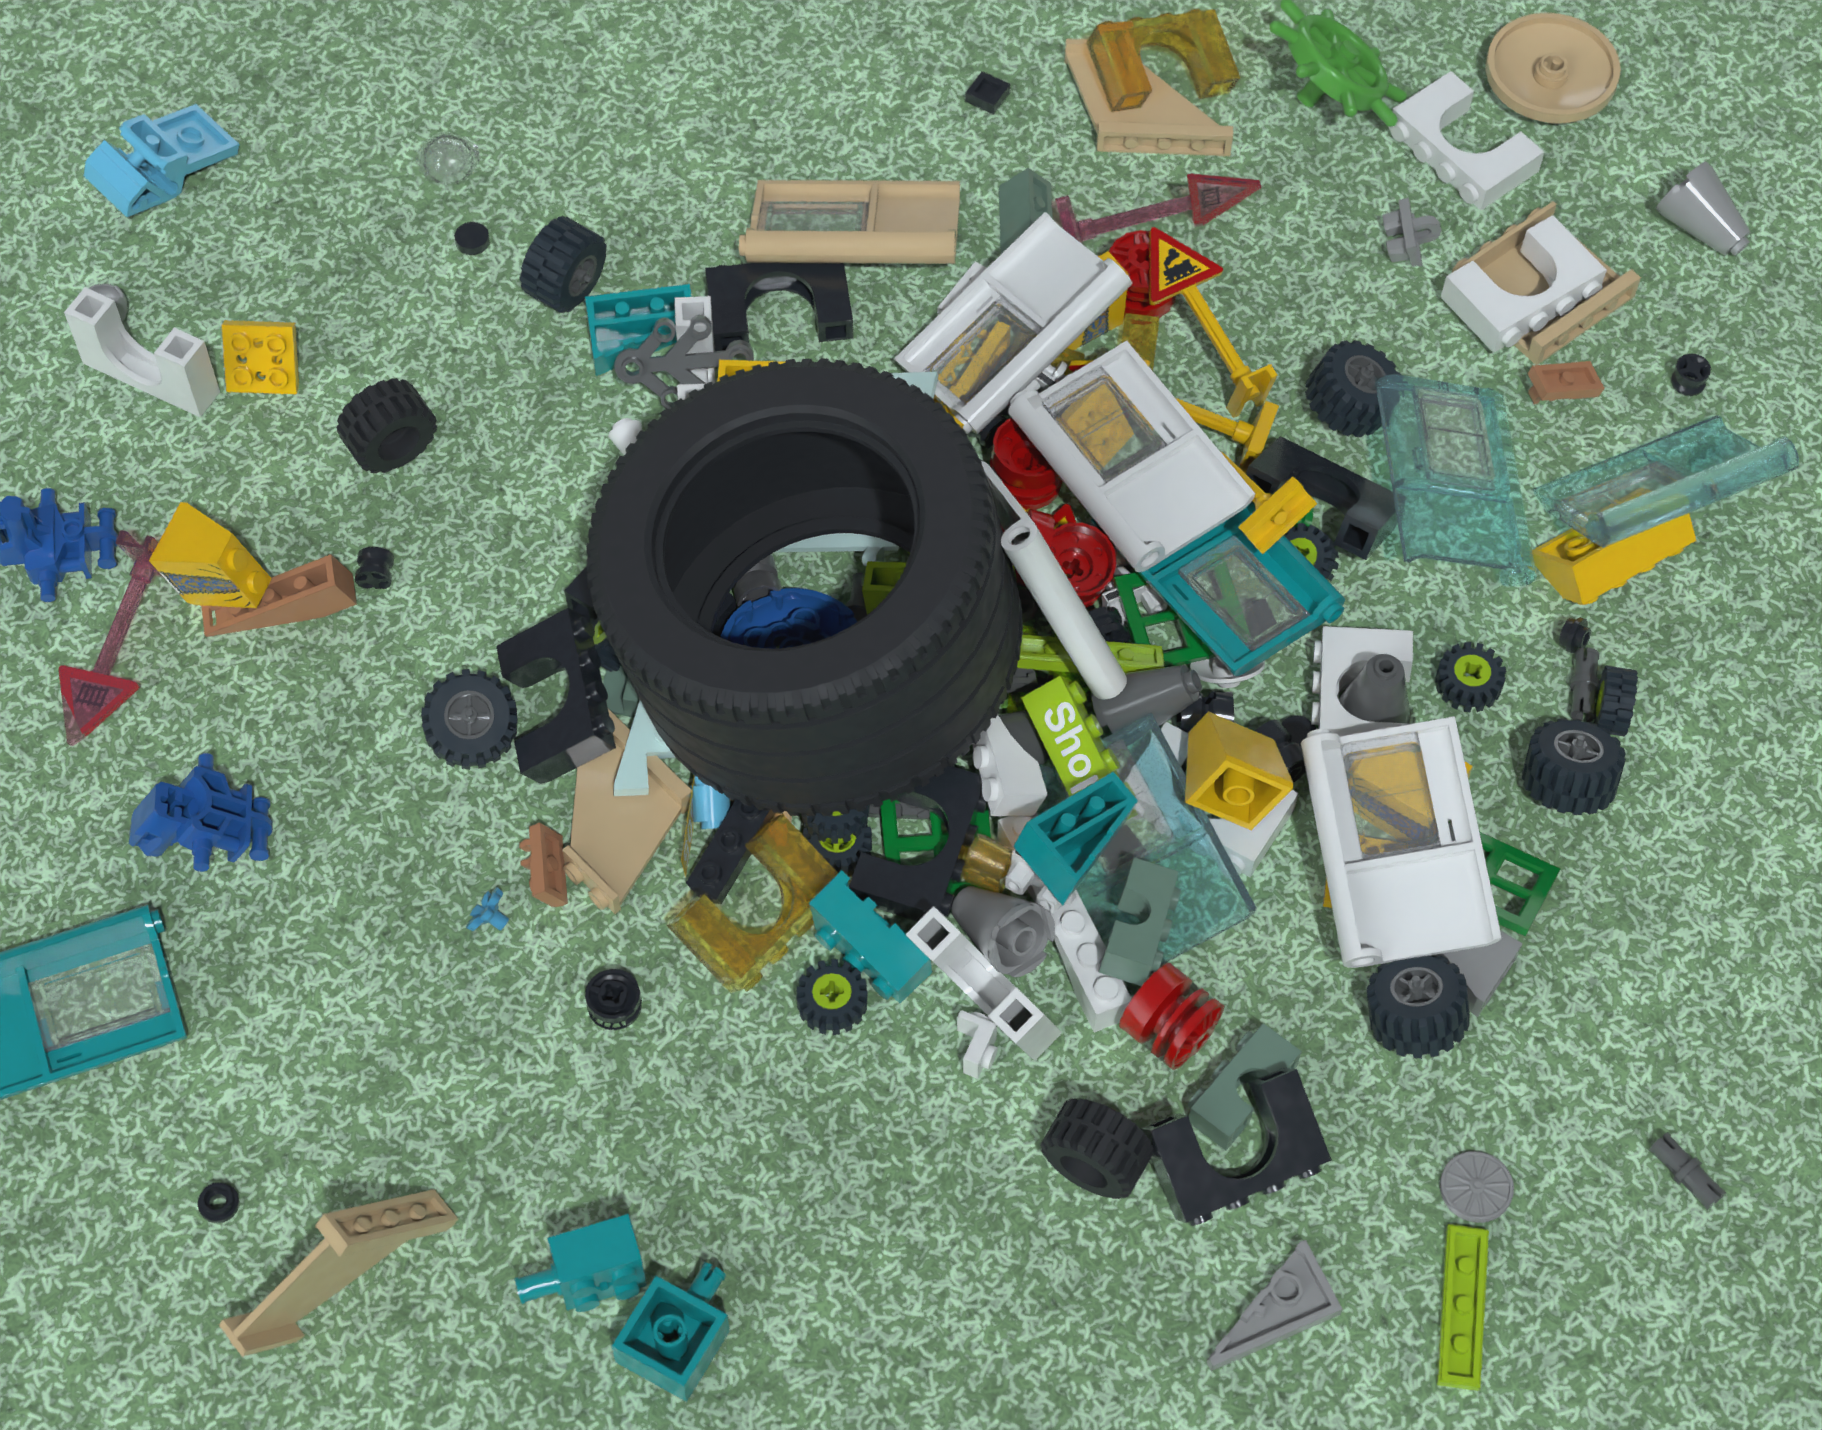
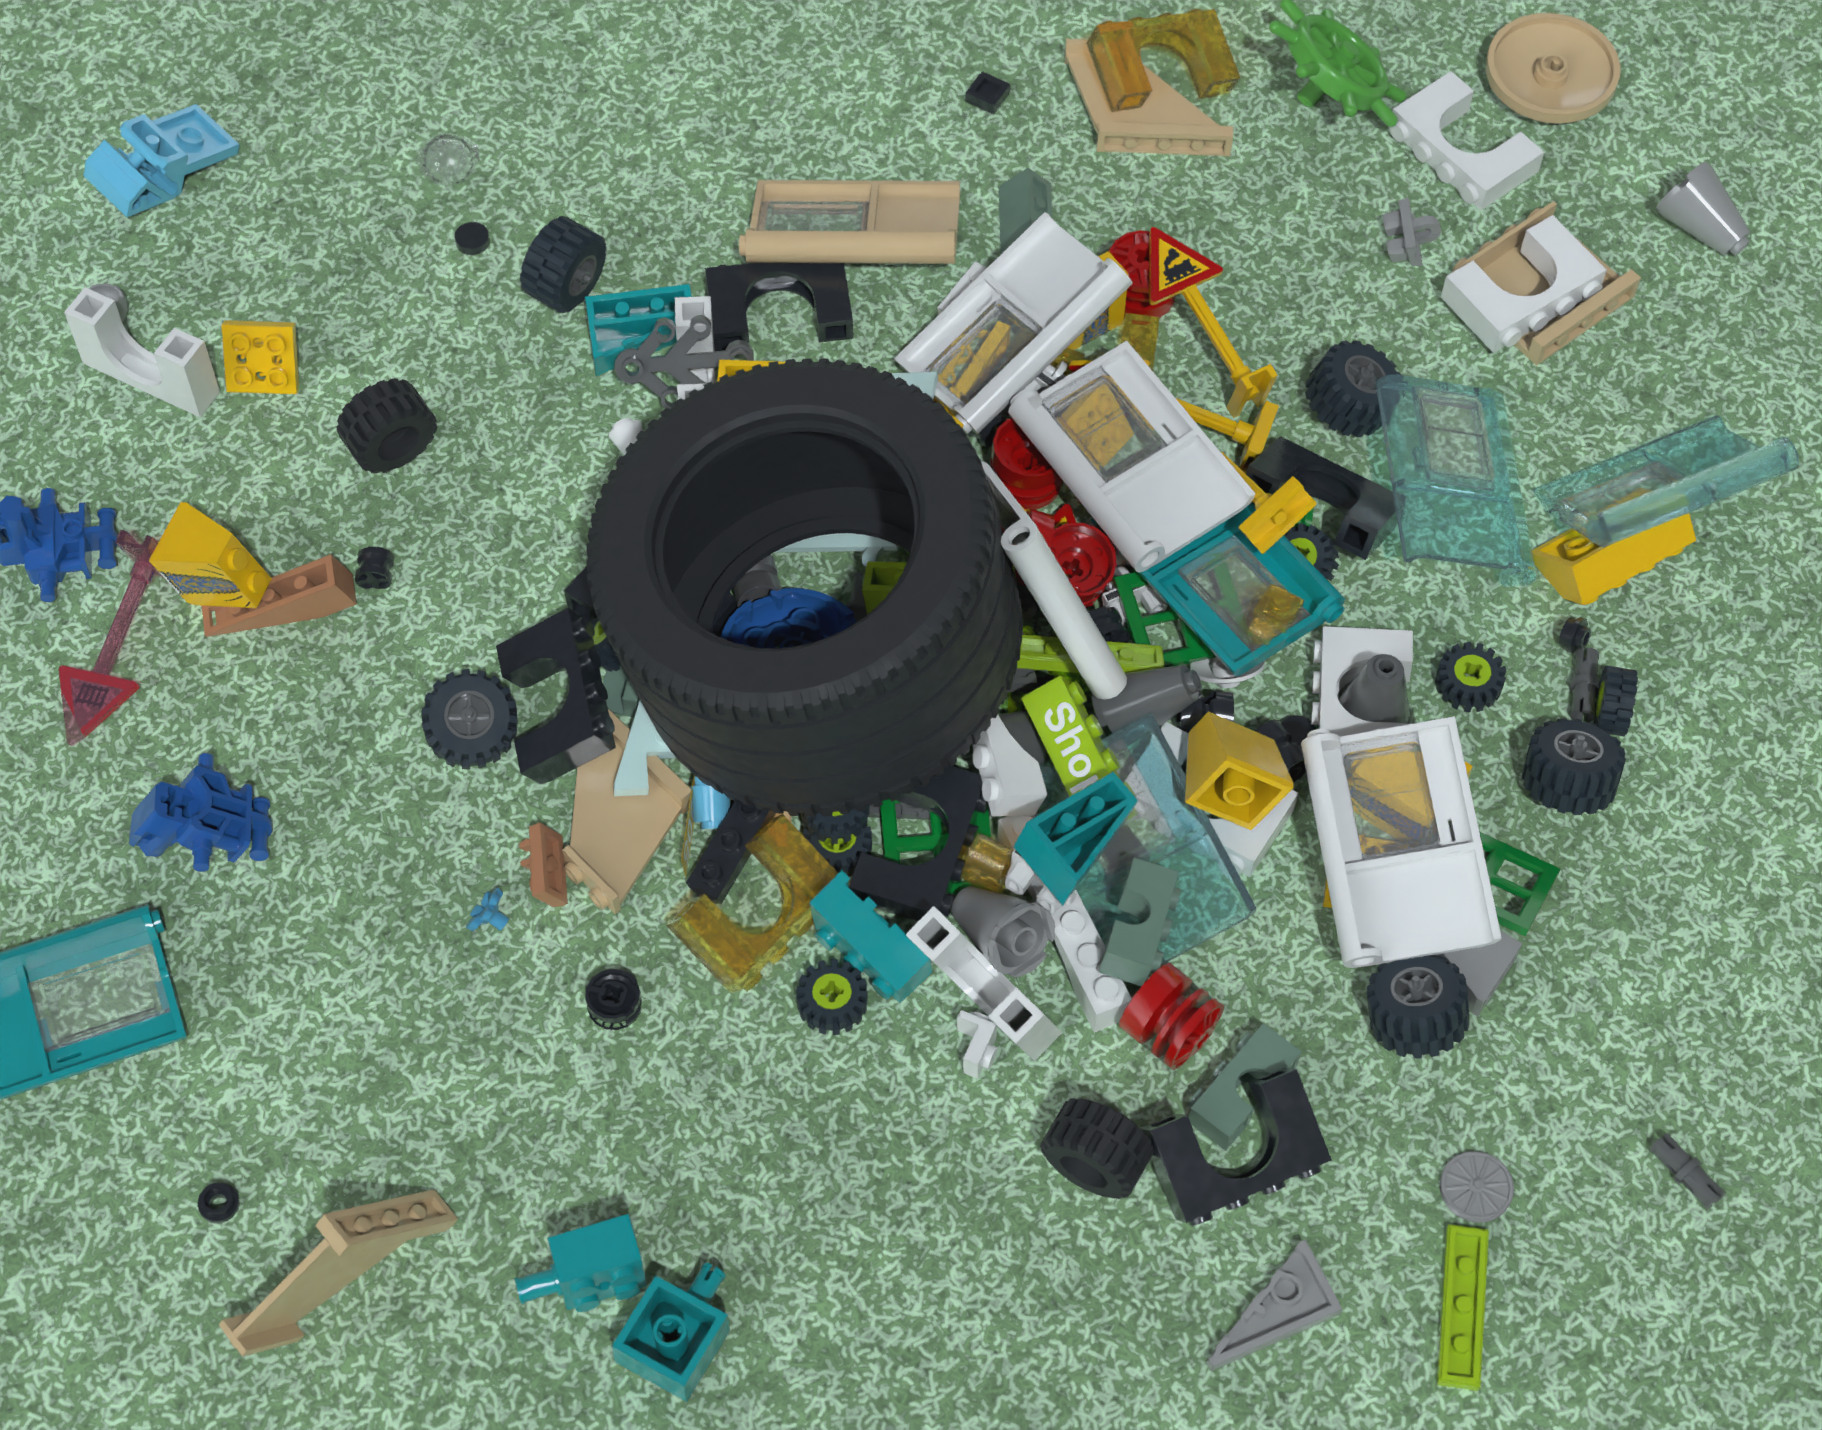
(1206, 199): clear pink piece -> none
(1273, 612): none -> clear yellow plate
(1564, 381): nougat plate -> none
(1695, 367): black wheel -> none

